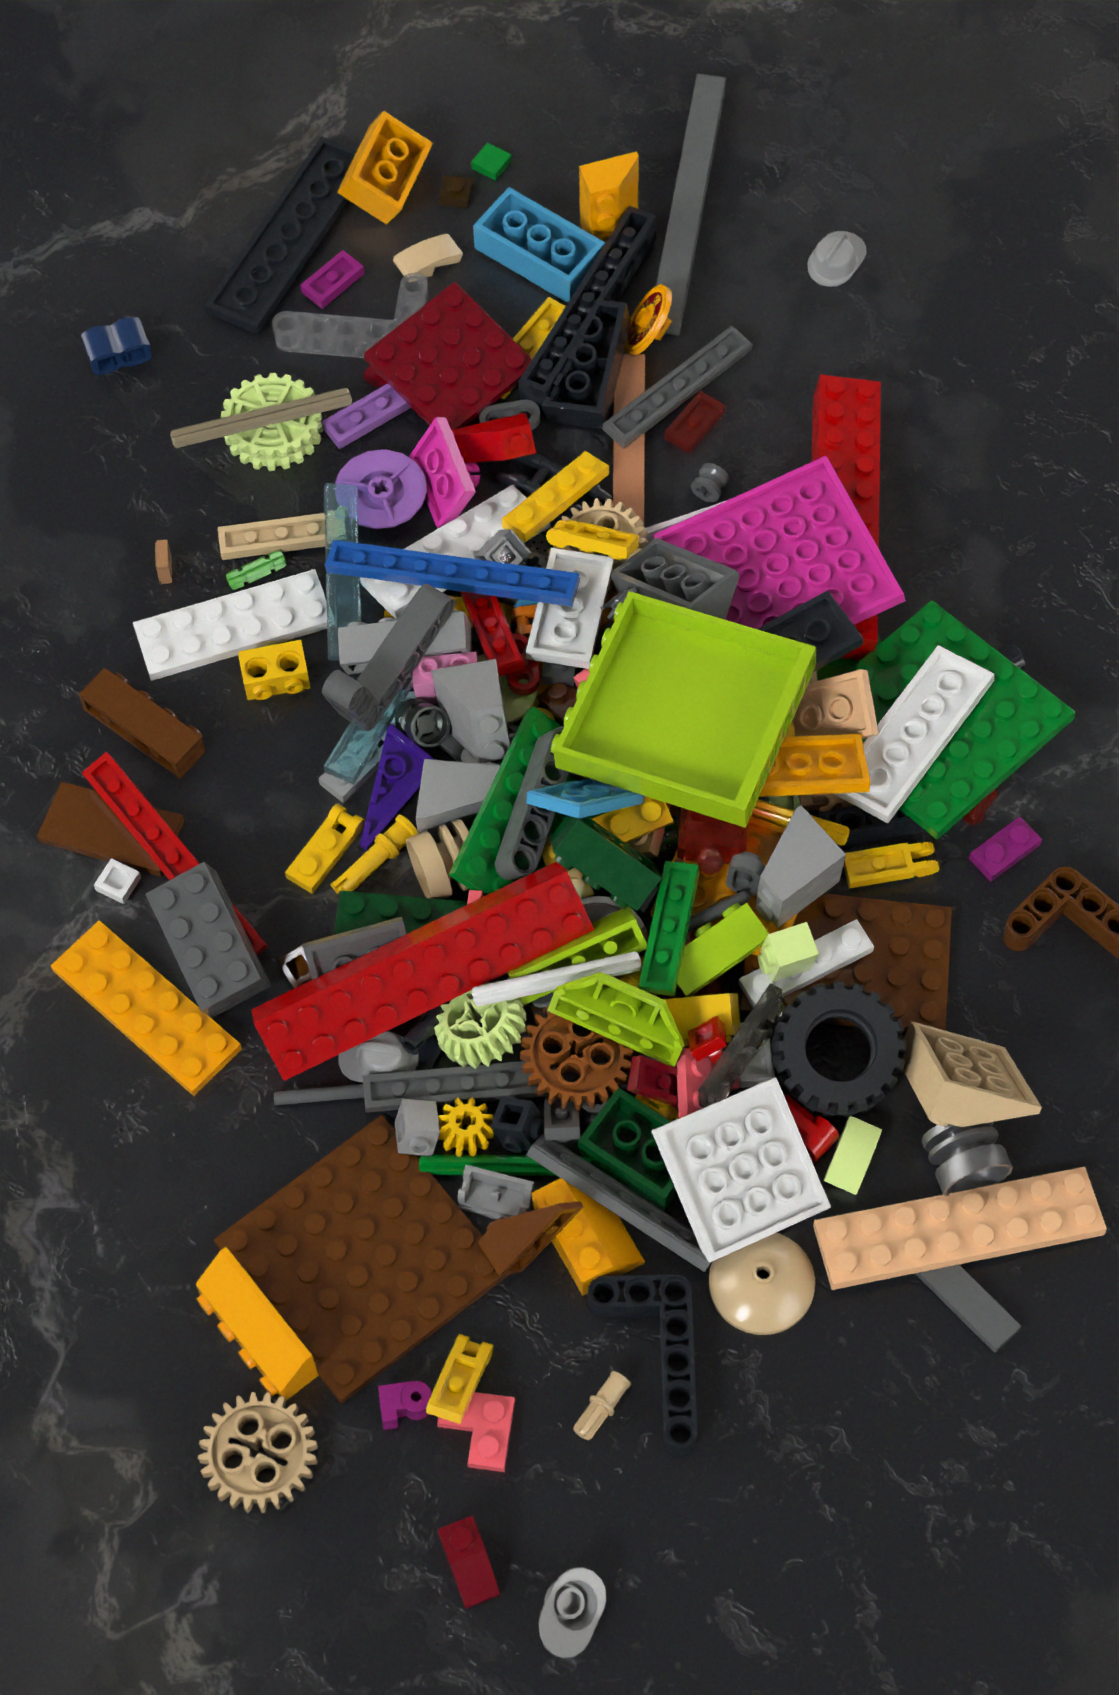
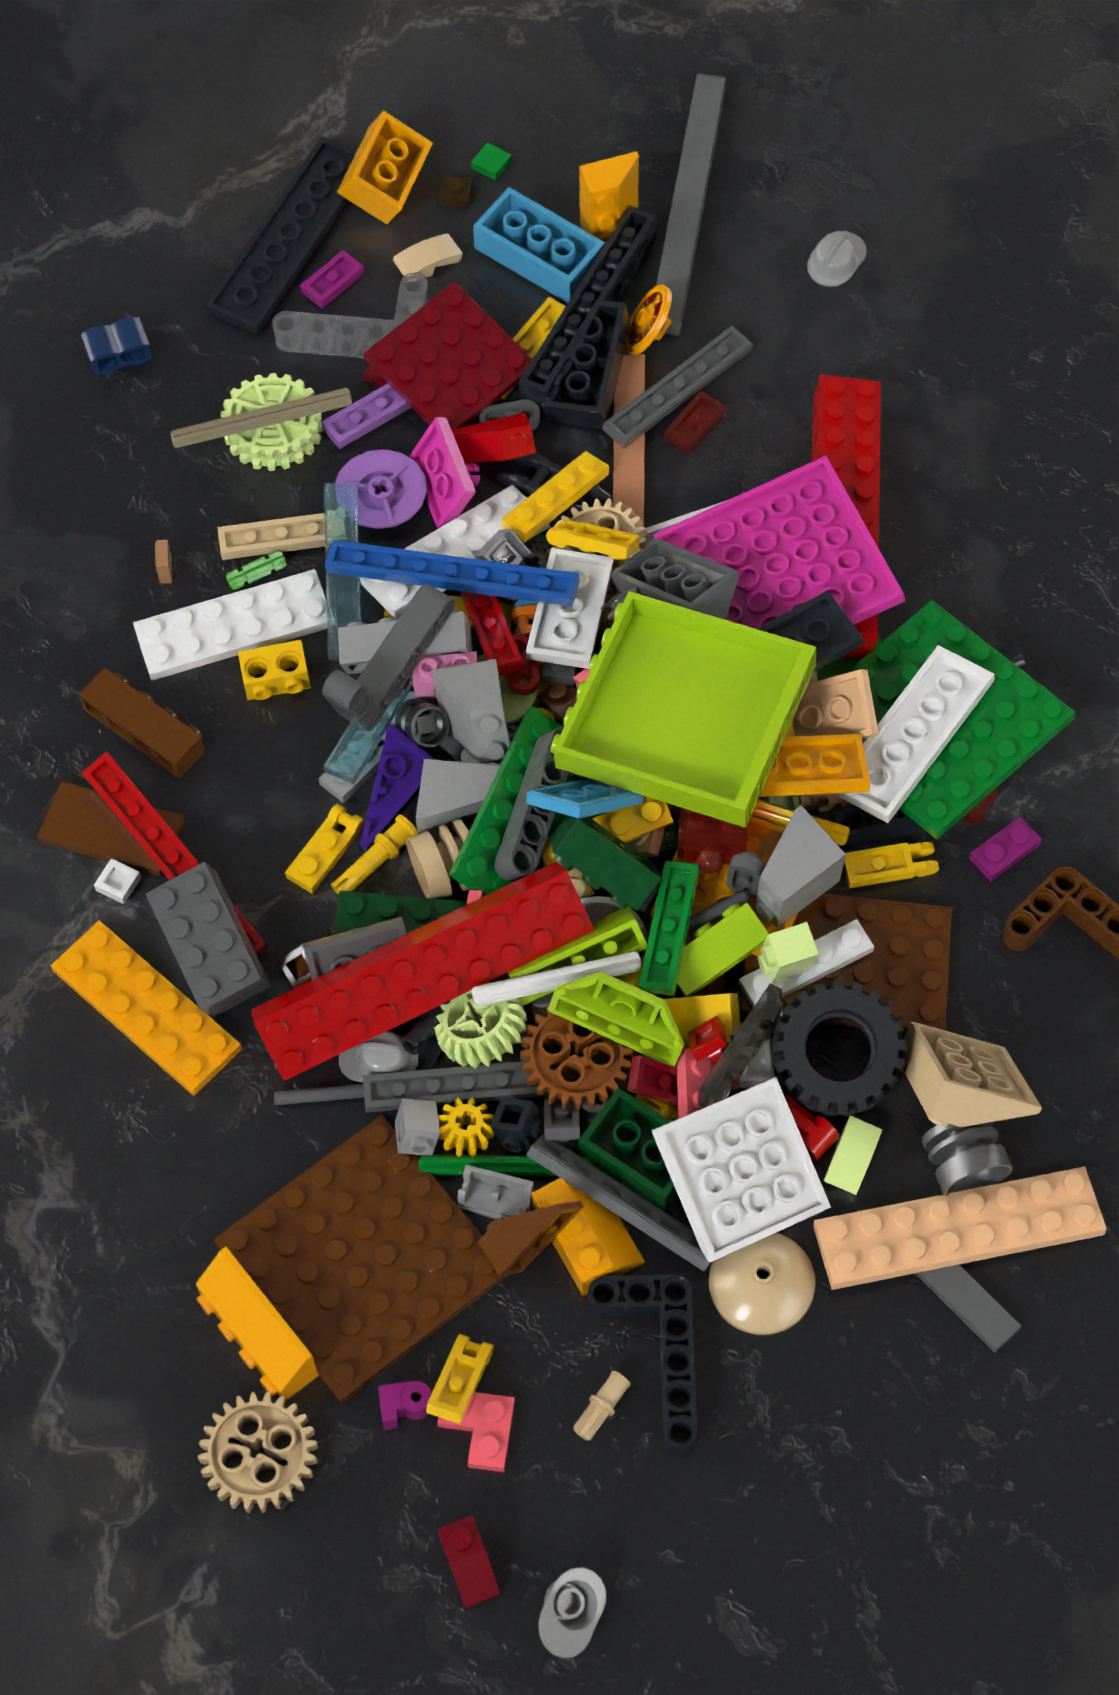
(710, 482): dark grey wheel -> none

